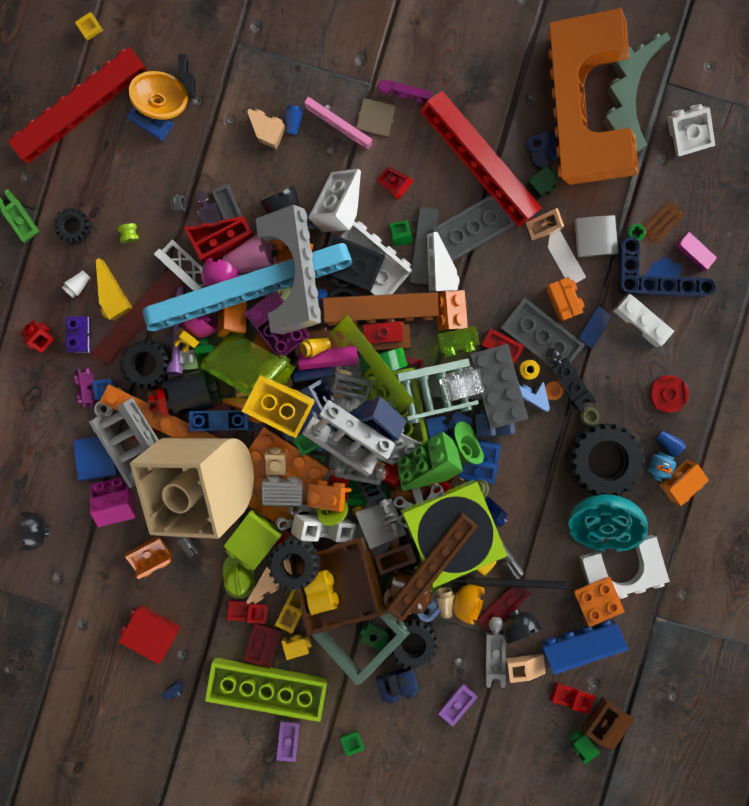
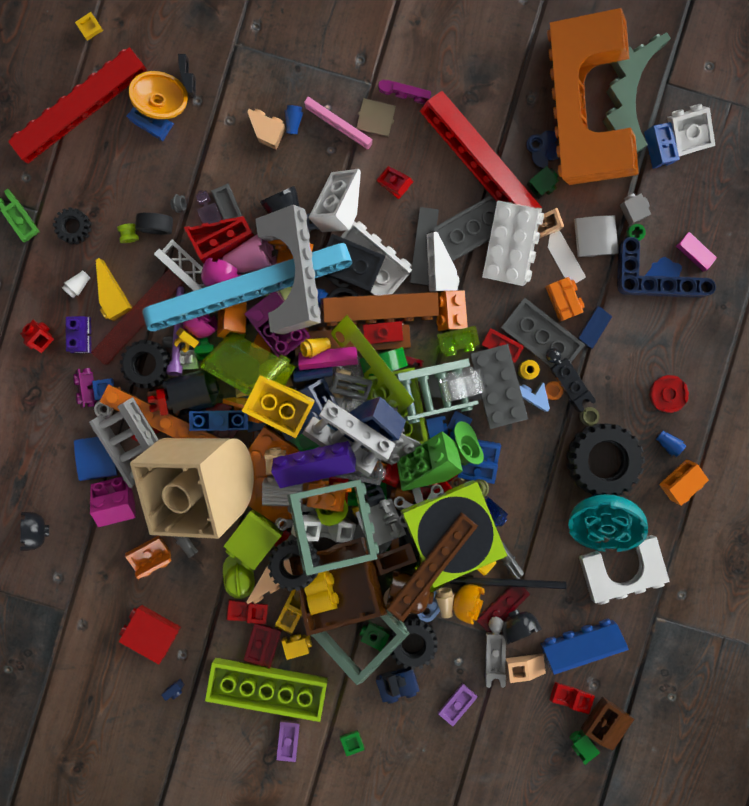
(154, 223): none -> black tyre
(301, 536): none -> sand green window
(314, 464): none -> dark purple brick
(400, 233): green slope -> none
(482, 427): dark blue brick -> none
(512, 243): none -> white bracket
(598, 601): orange bracket -> none
(635, 208): none -> light grey brick
(651, 326): white arch -> none
(661, 145): none -> blue hinge
(661, 466): dark azure head -> none
(675, 210): clear orange tile -> none

